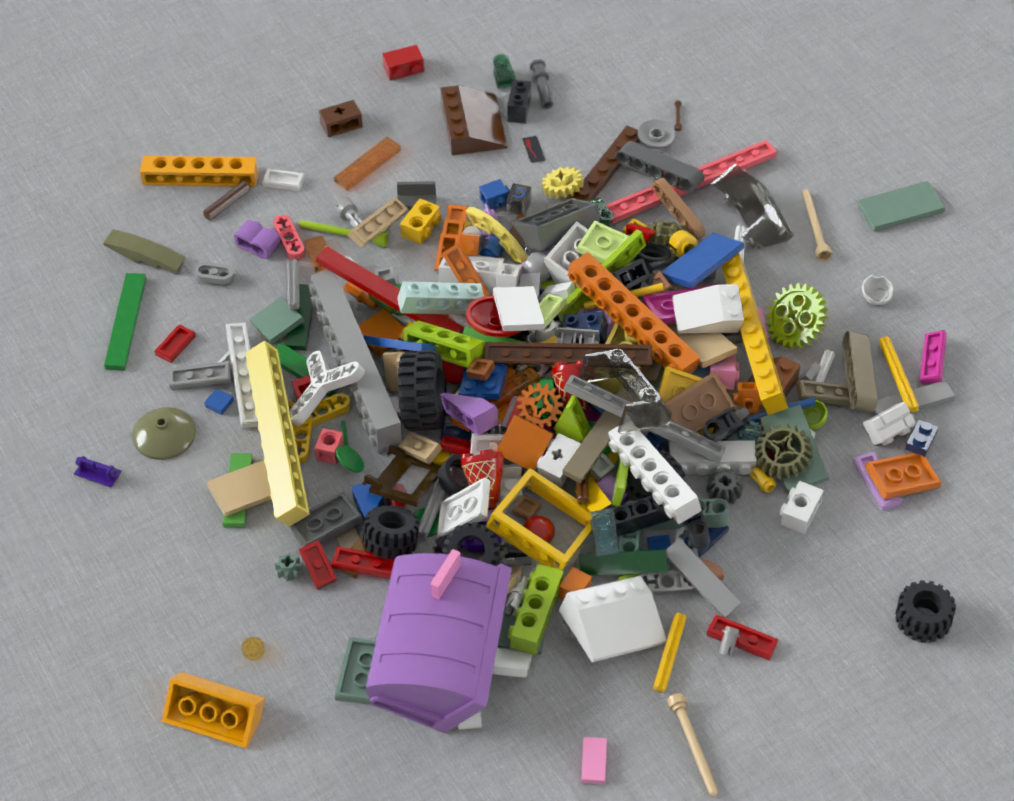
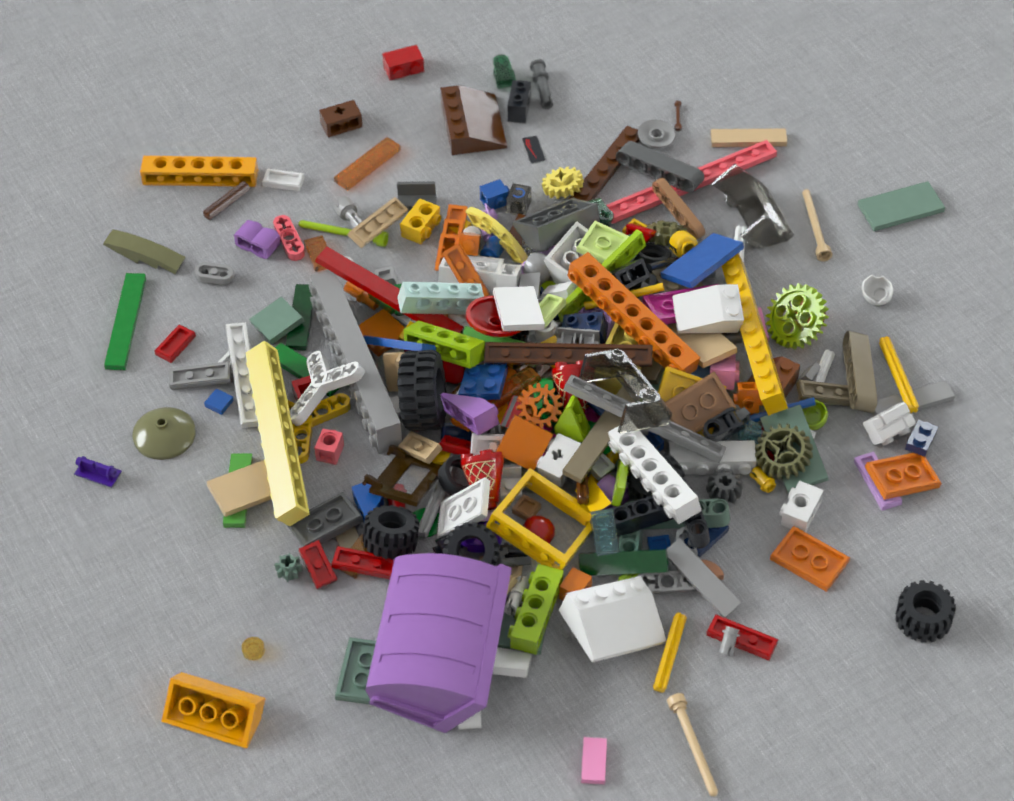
(293, 284): light grey axle -> none
(347, 456): green piece -> none
(445, 574): bright pink tile -> none
(480, 369): dark orange plate -> none
(659, 278): nougat tile -> none
(747, 137): none -> tan tile
(810, 558): none -> orange tile
(933, 357): dark pink tile -> none

